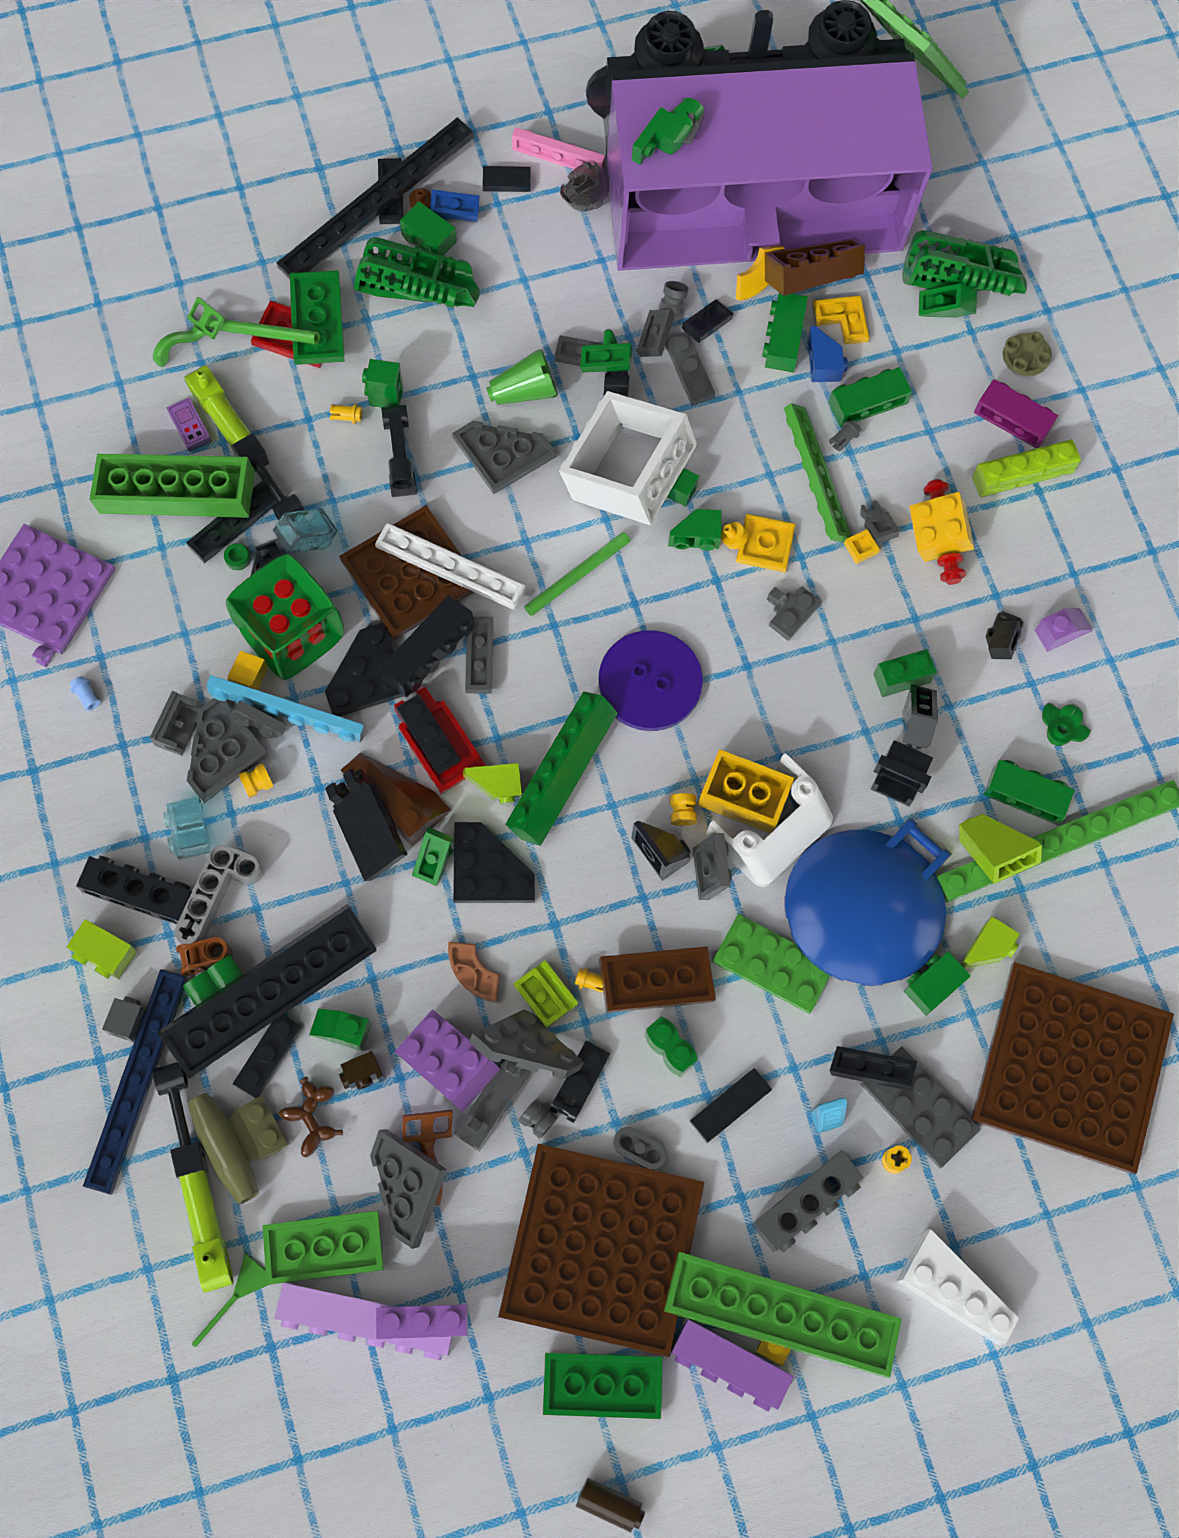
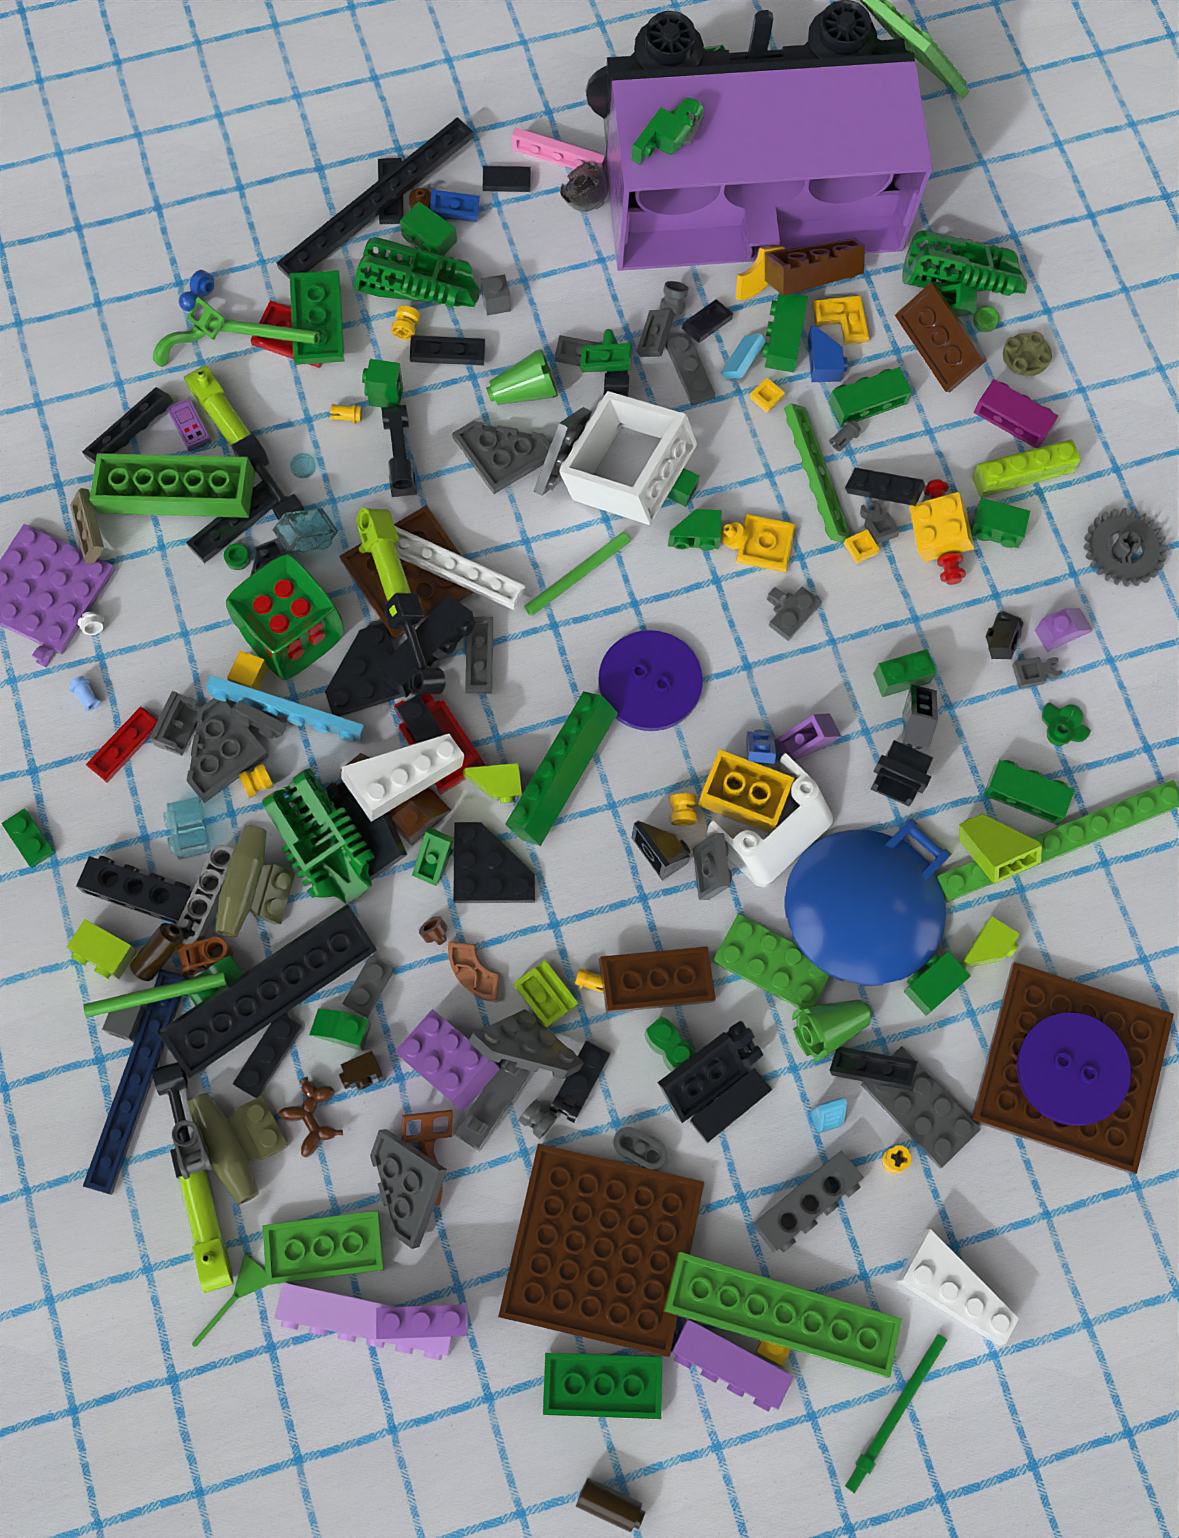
(28, 838): none -> green plate
(86, 526): none -> dark tan tile
(91, 623): none -> white plate
(122, 745): none -> red tile
(129, 424): none -> black plate
(154, 994): none -> bright green piece
(156, 951): none -> dark brown brick
(191, 1151): none -> dark grey piece
(200, 285): none -> blue plate
(252, 885): none -> olive plate
(303, 465): none -> clear light blue piece
(322, 841): none -> green connector
(368, 986): none -> dark grey plate
(400, 774): none -> white wedge
(402, 606): none -> piece
(405, 322): none -> yellow wheel
(434, 930): none -> reddish brown tile
(447, 350): none -> black plate
(496, 294): none -> dark grey brick
(566, 434): none -> dark grey plate
(710, 1071): none -> black tile
(743, 356): none -> medium azure tile
(761, 746): none -> blue plate
(767, 395): none -> yellow plate
(808, 736): none -> medium lavender slope
(829, 1026): none -> bright green cone
(865, 1463): none -> green bar
(885, 486): none -> black plate
(940, 337): none -> reddish brown plate
(986, 319): none -> bright green tile
(999, 523): none -> green brick
(1033, 673): none -> dark grey plate
(1073, 1069): none -> dark purple plate
(1132, 535): none -> dark grey gear

